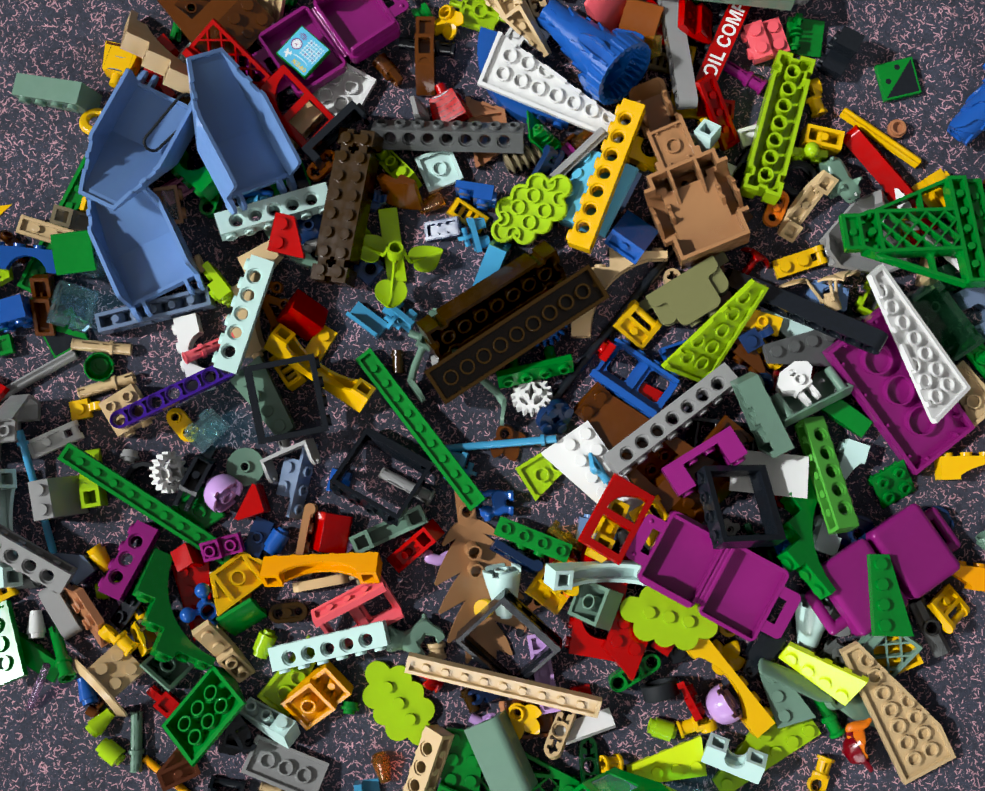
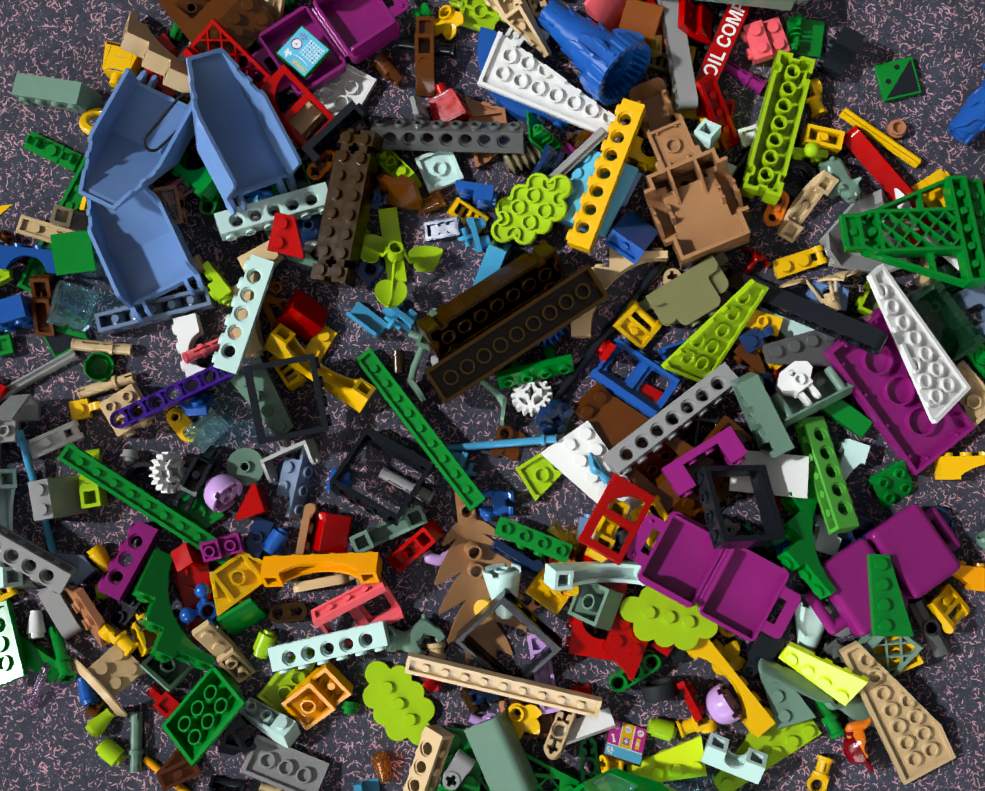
(53, 151): none -> green plate
(198, 404): none -> blue wing
(459, 767): none -> light grey piece
(625, 743): none -> piece

